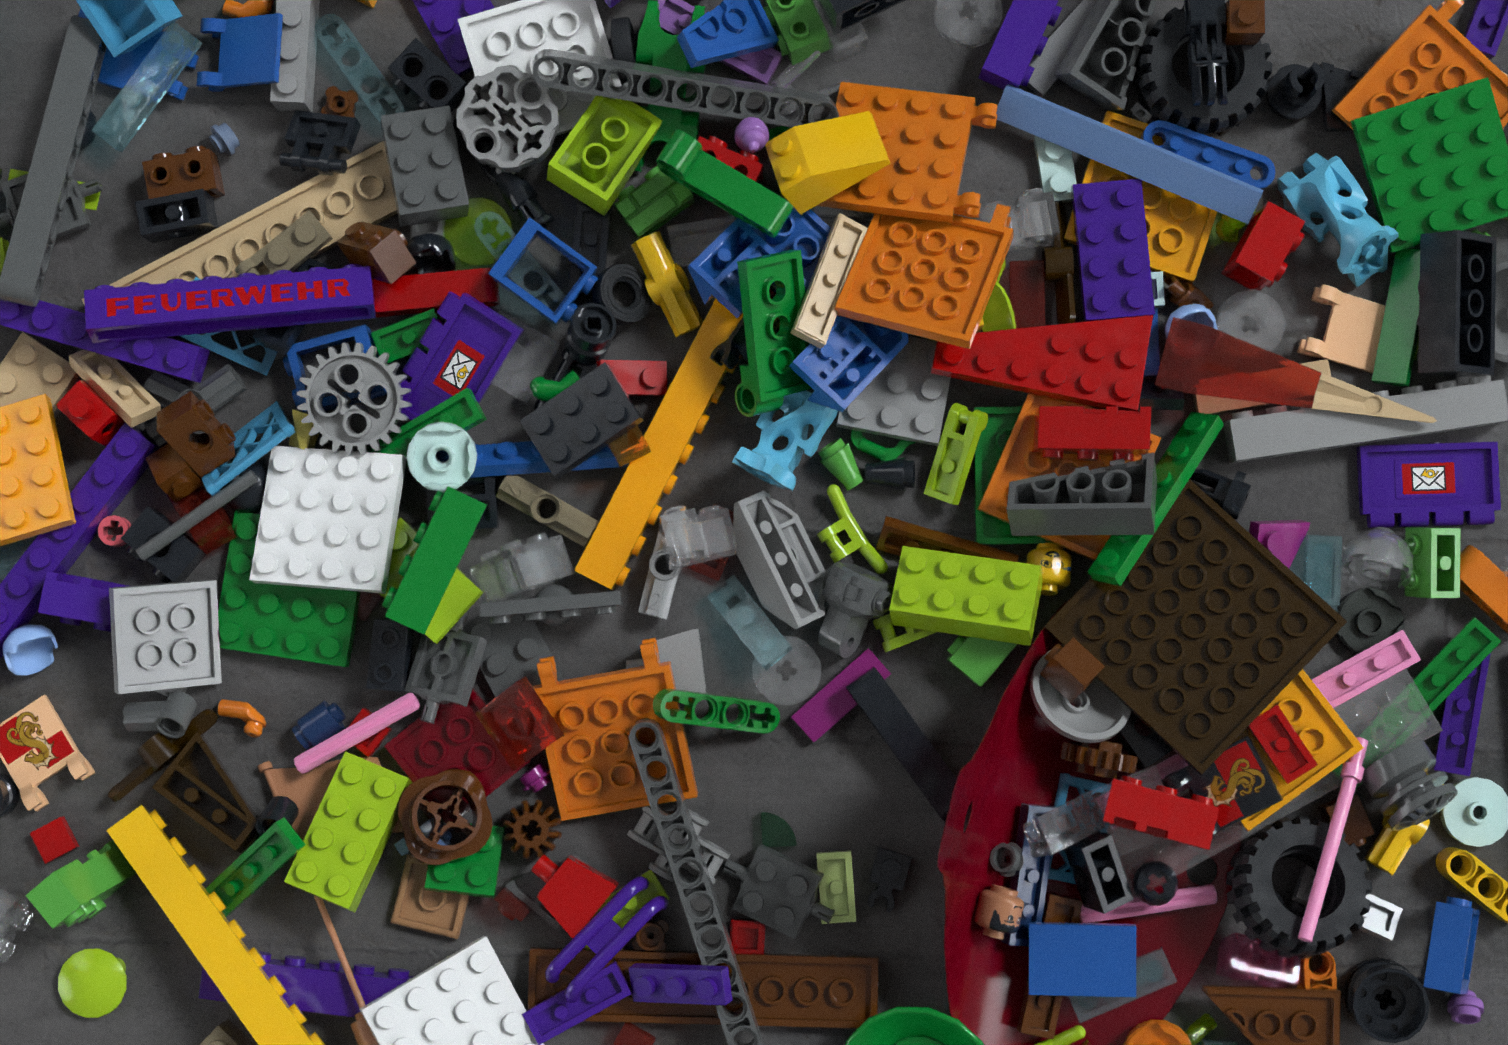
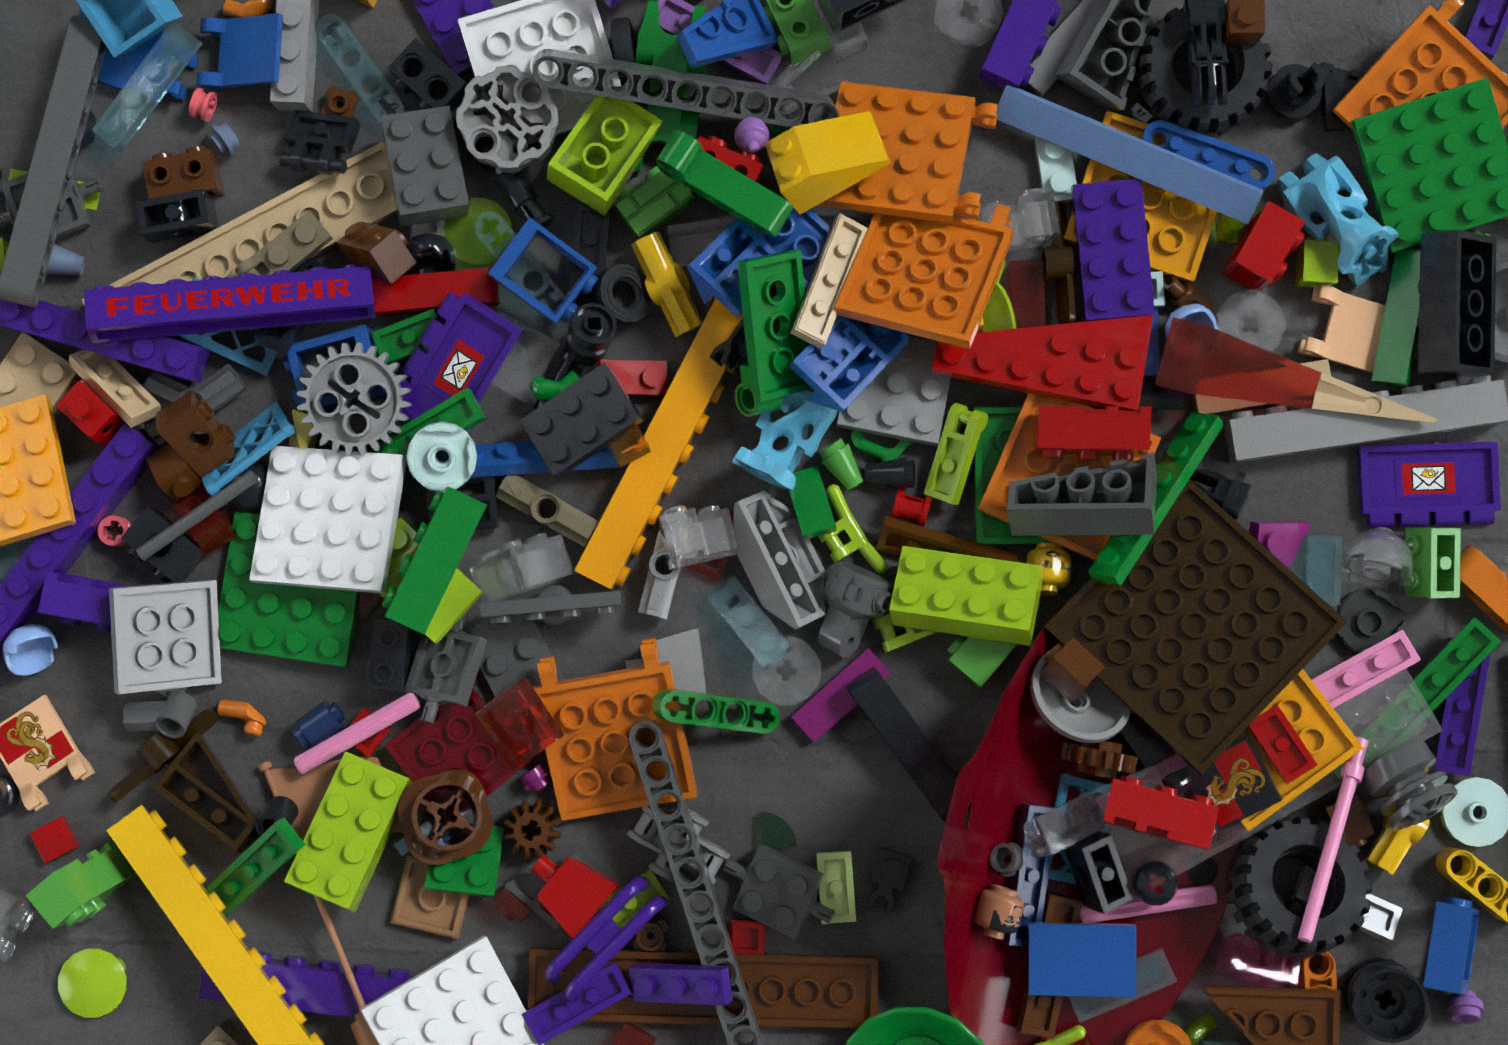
(65, 262): none -> sand blue cone
(202, 104): none -> coral bush
(811, 504): none -> green tile
(911, 507): none -> red bush
(1316, 263): none -> lime brick

